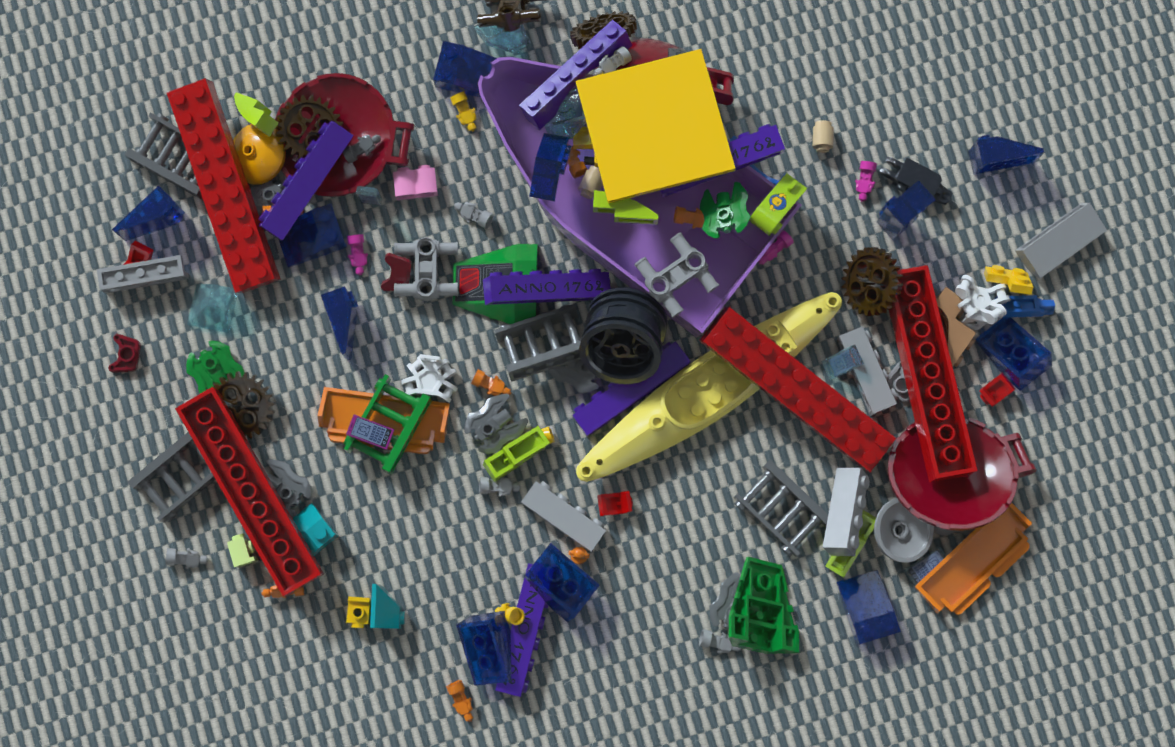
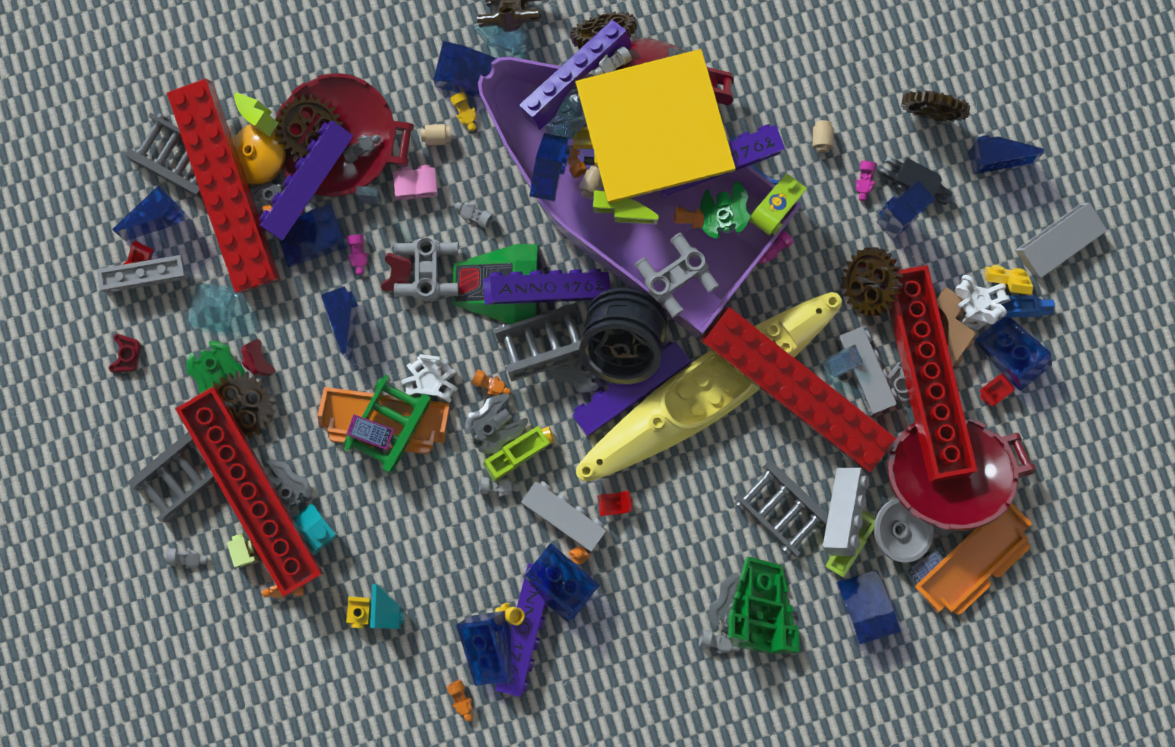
(254, 360): none -> dark red piece
(436, 134): none -> tan brick
(935, 106): none -> dark brown gear

